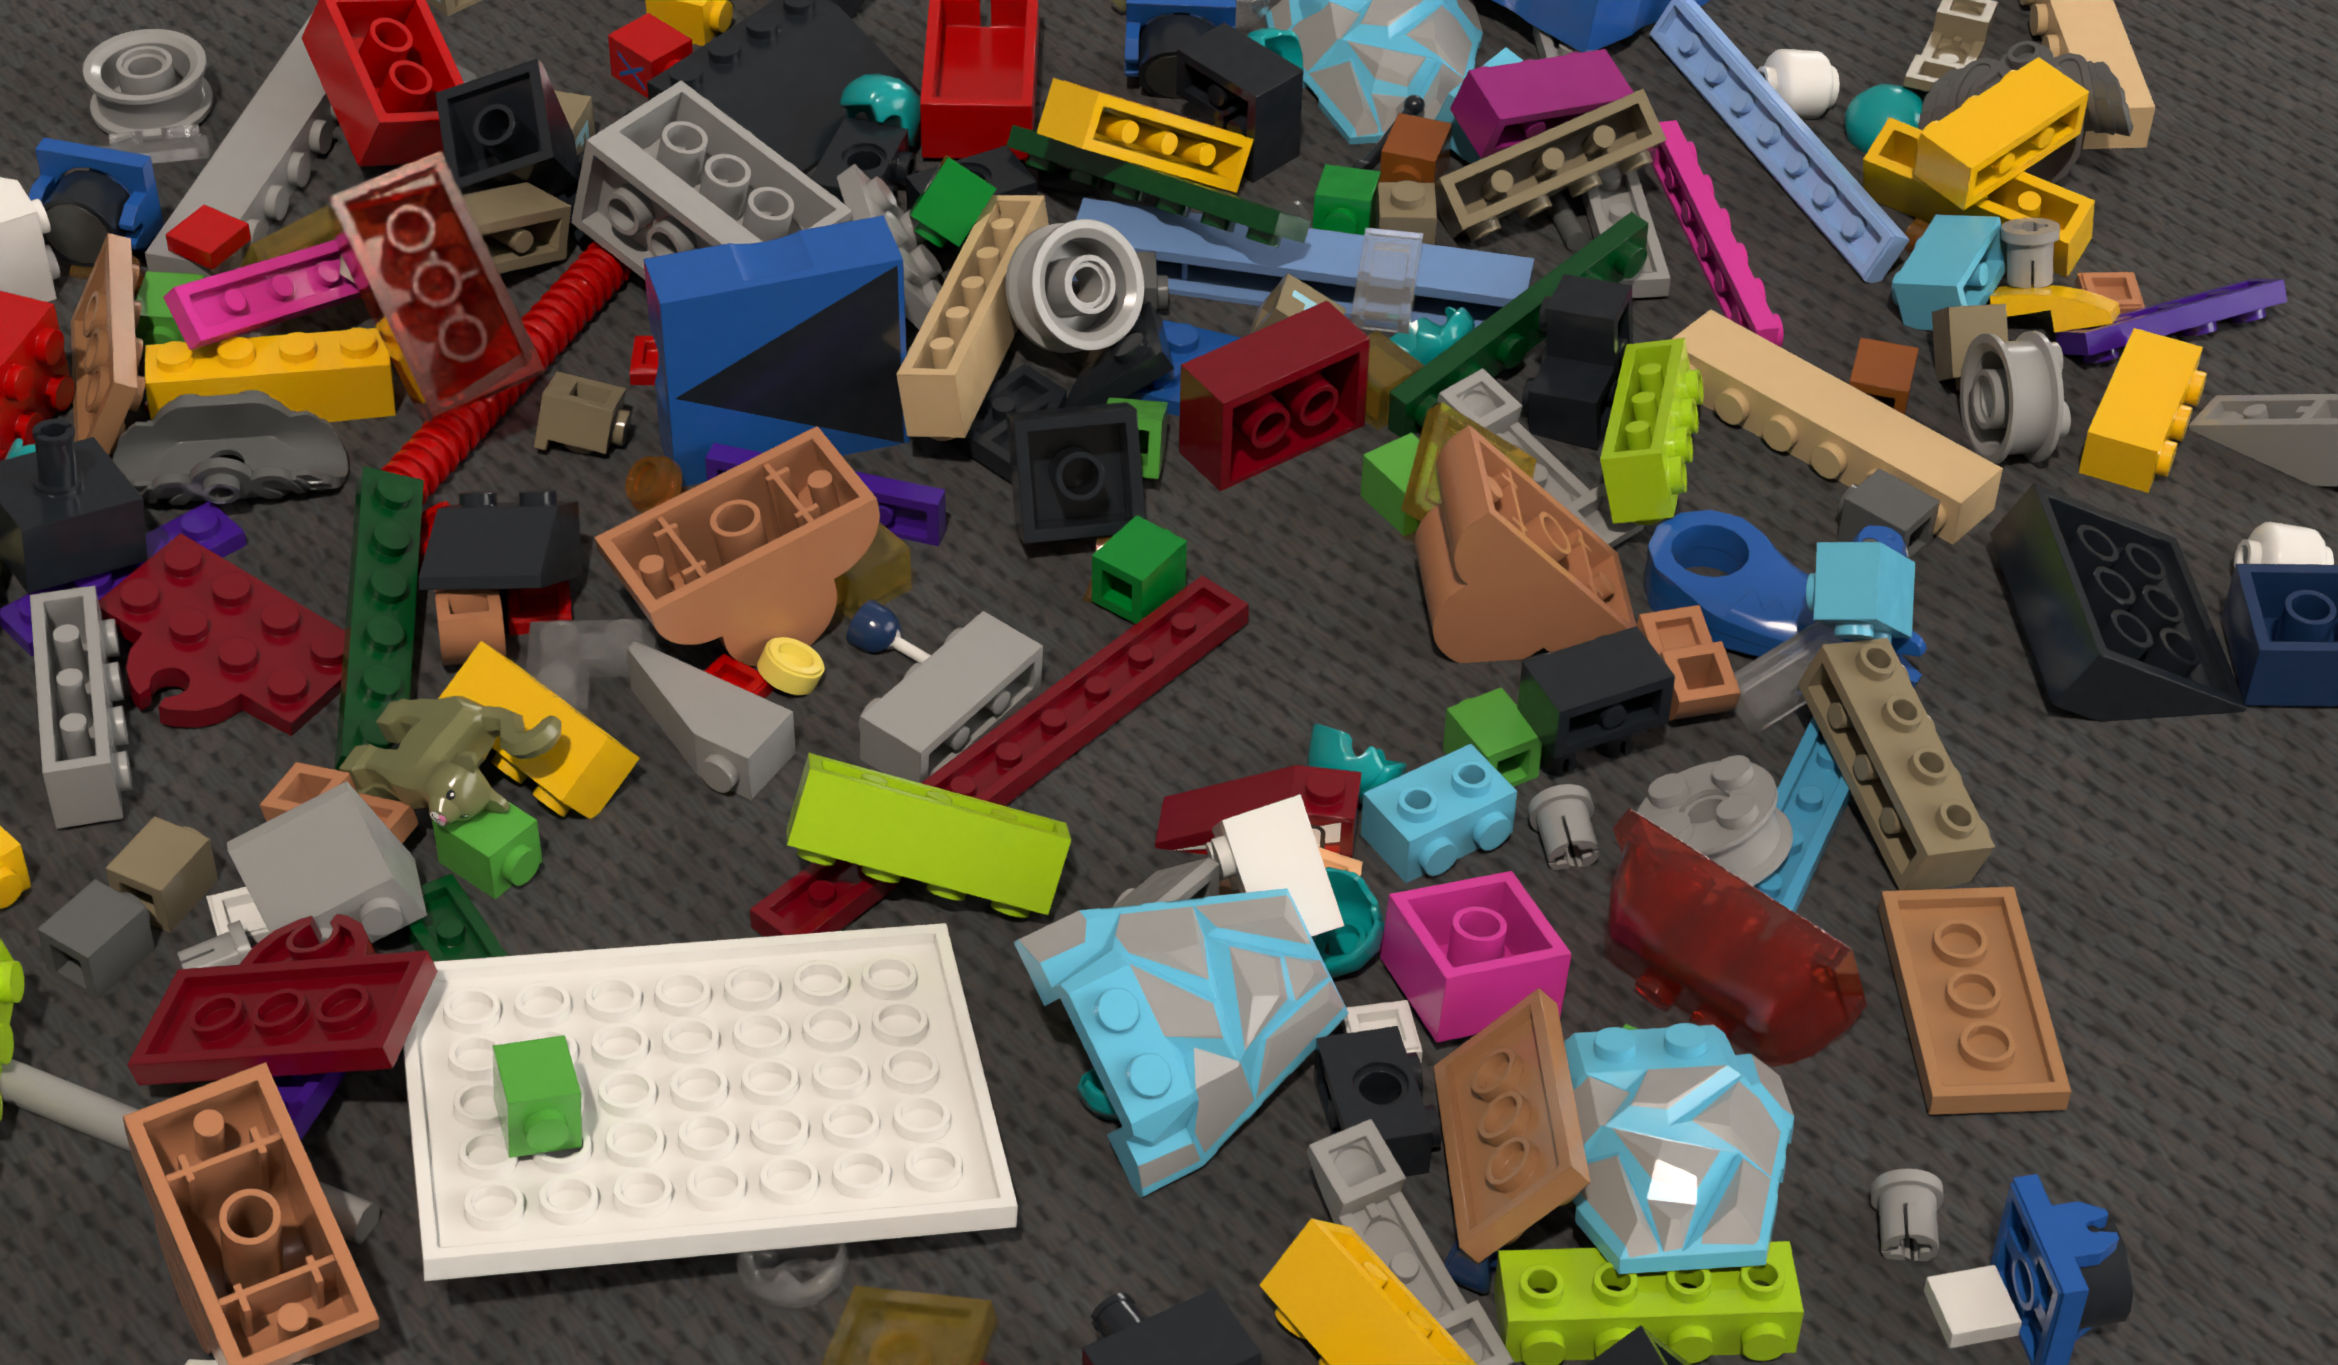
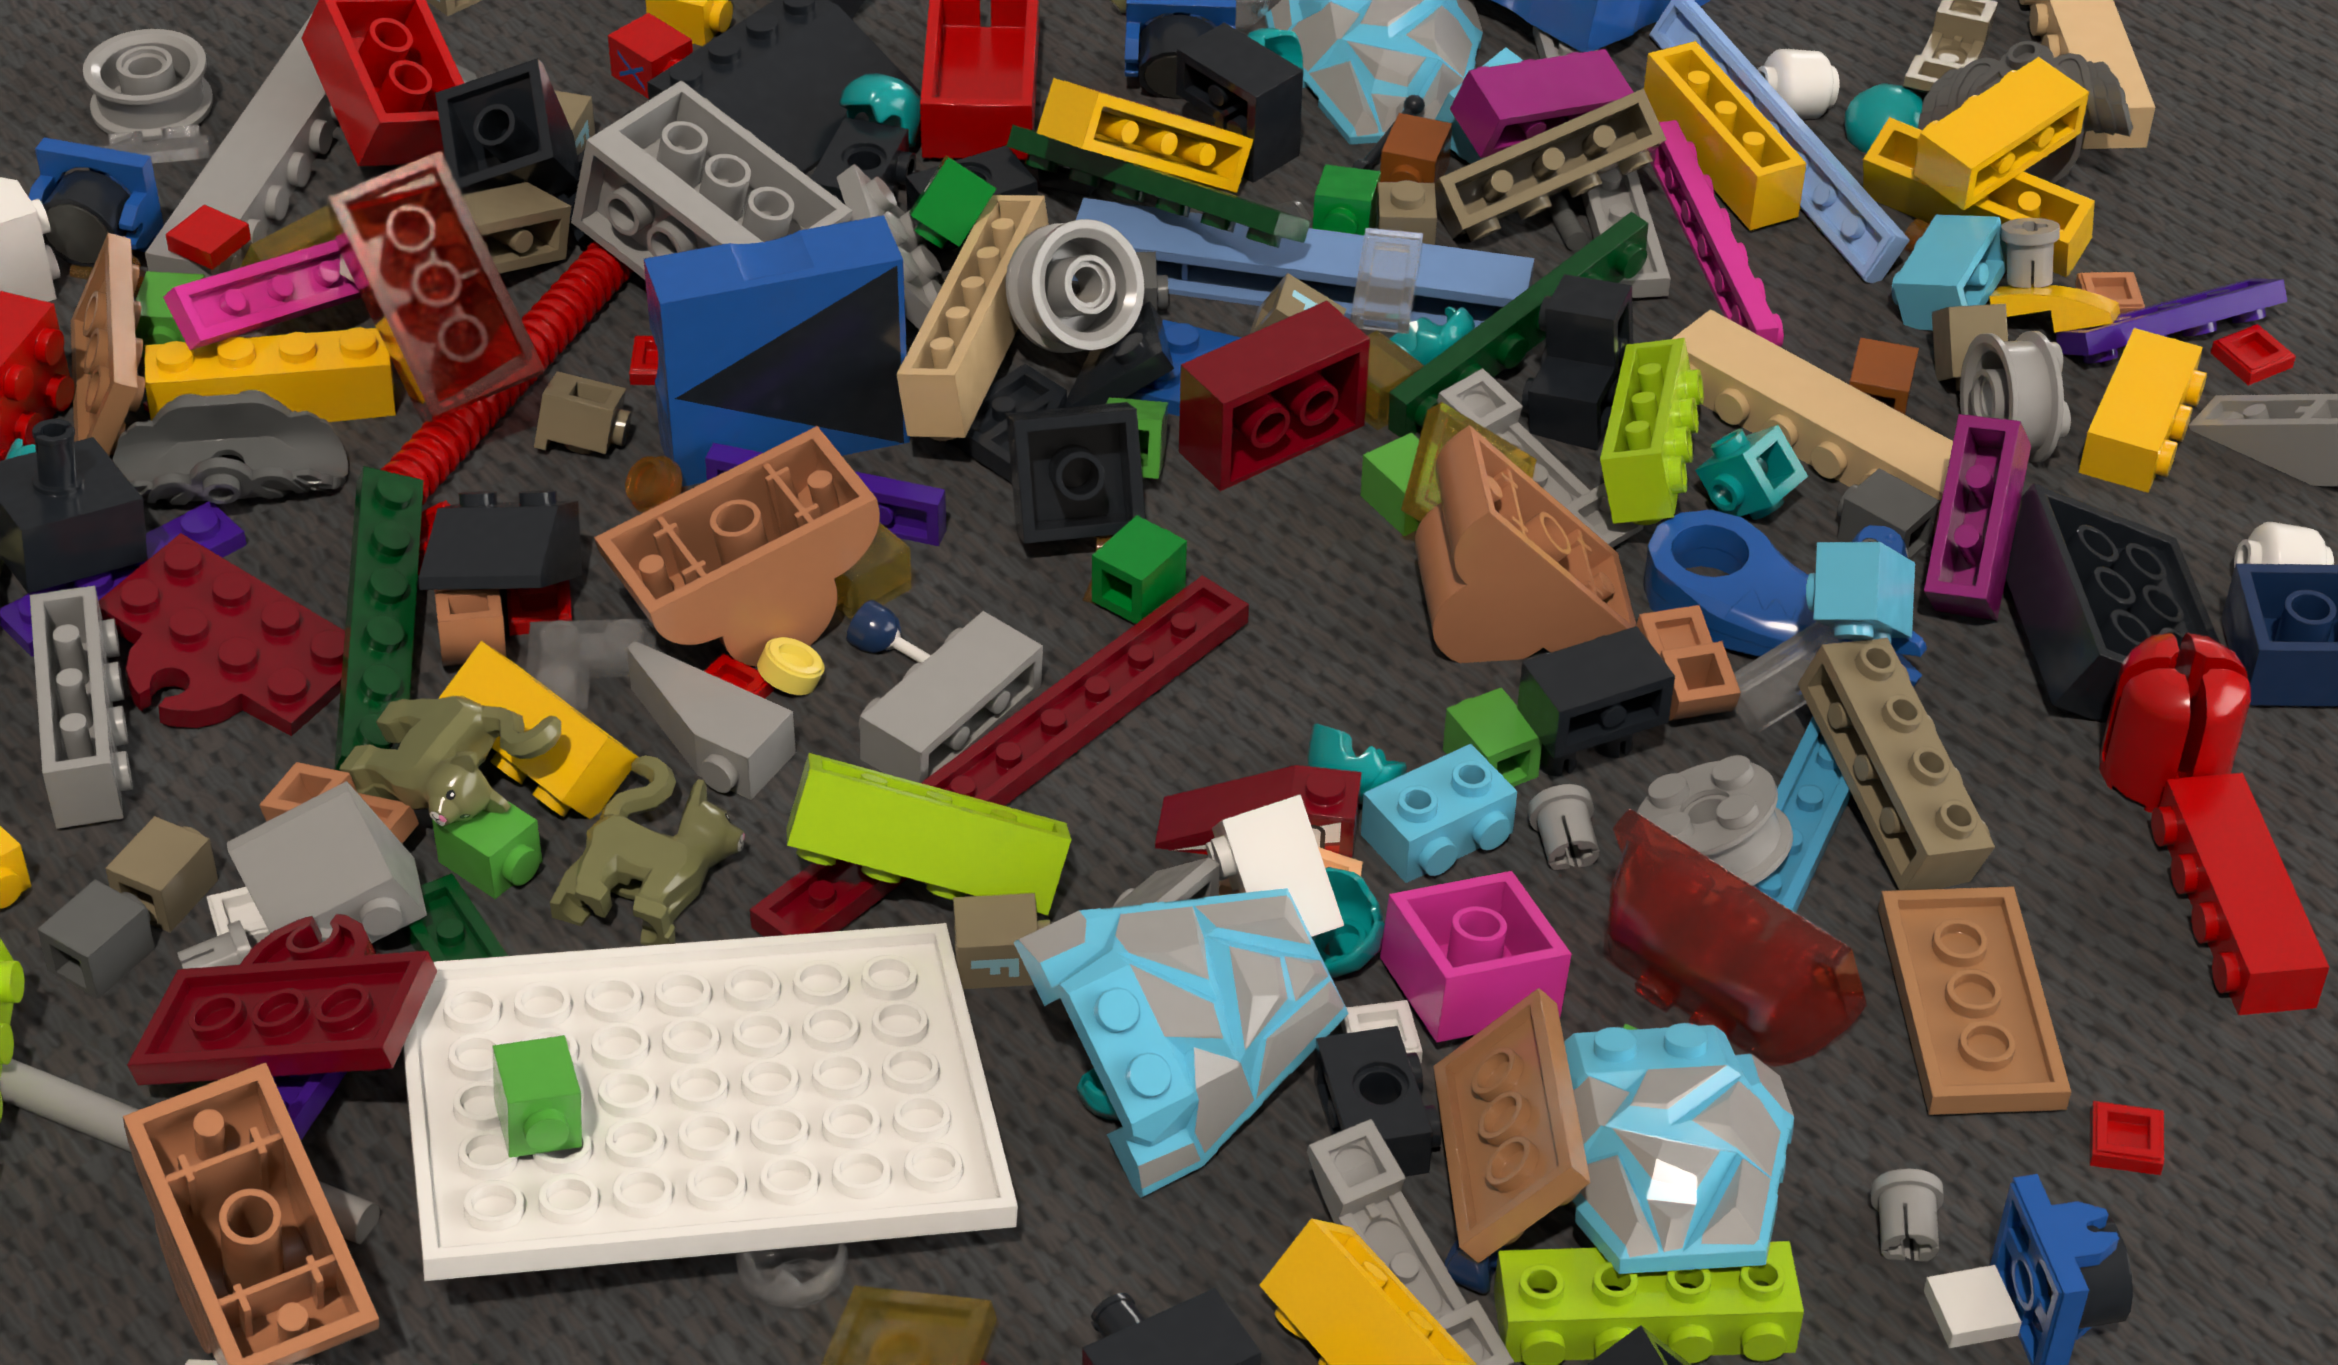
(646, 865): none -> olive animal
(986, 937): none -> dark tan brick
(1733, 141): none -> yellow brick
(1751, 472): none -> teal brick
(1978, 516): none -> magenta brick
(2127, 1138): none -> red tile
(2173, 715): none -> red cylinder
(2239, 894): none -> red brick
(2253, 354): none -> red tile

